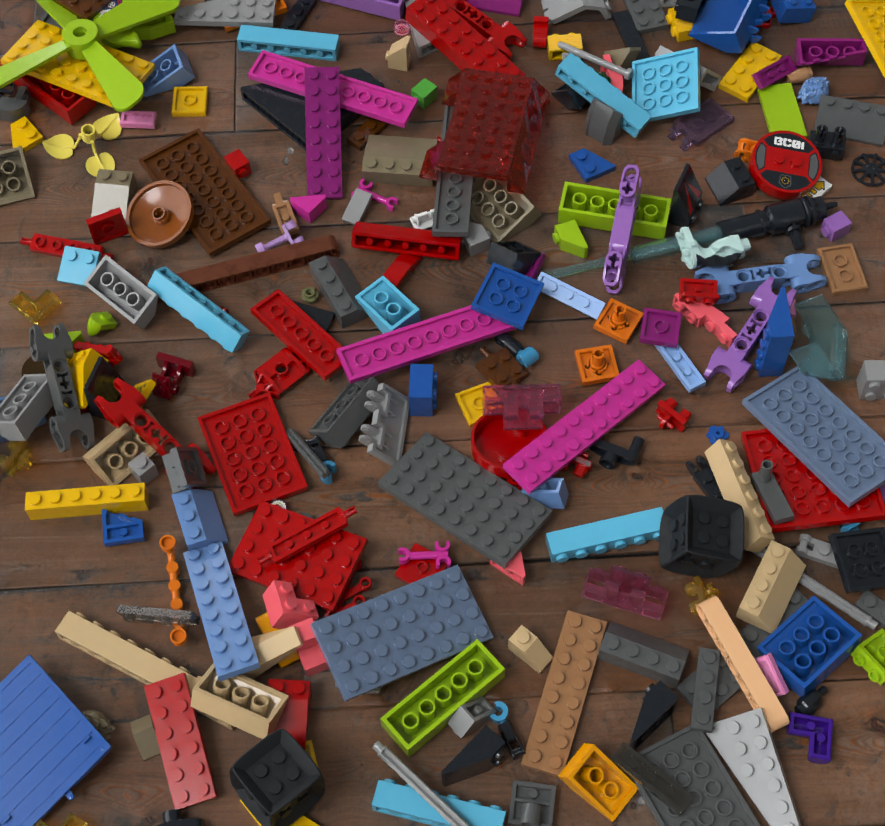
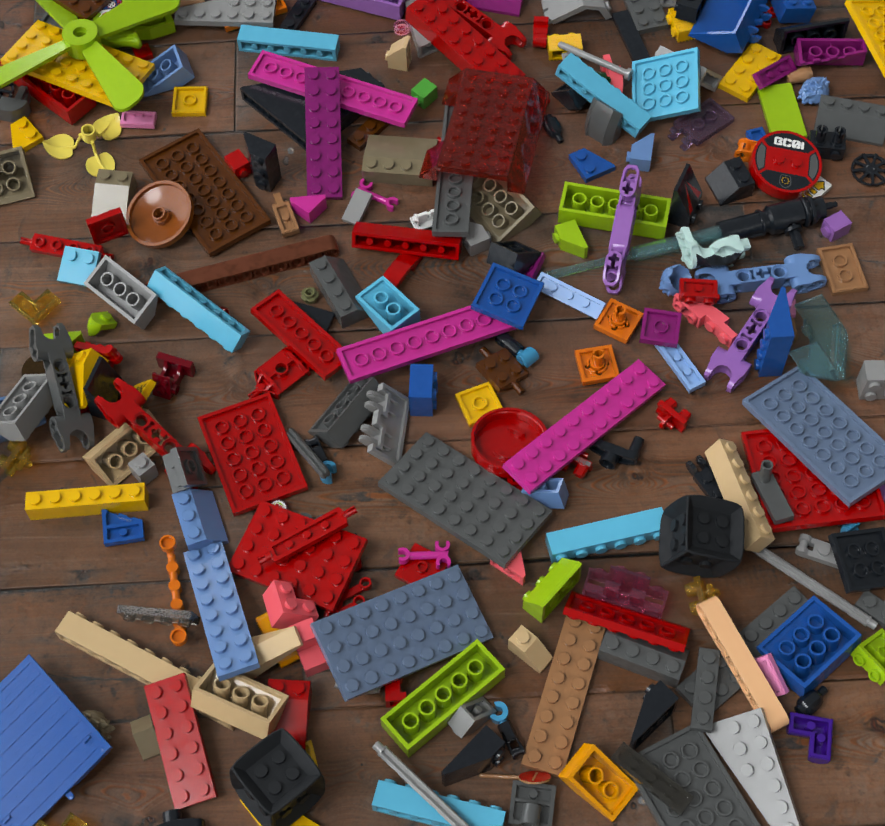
(144, 52): none -> red tile
(263, 162): none -> black slope
(287, 226): lavender bar -> none
(393, 693): none -> red leg
(522, 405): clear pink piece -> none
(528, 777): none -> piece
(552, 588): none -> lime slope
(553, 128): none -> black plant
(624, 56): dark tan slope -> none
(627, 621): none -> red plate
(641, 153): none -> medium blue slope
(671, 277): none -> medium blue hair
(713, 431): blue plant -> none
(755, 134): none -> blue tile
(771, 588): tan slope -> none
(786, 37): none -> black slope

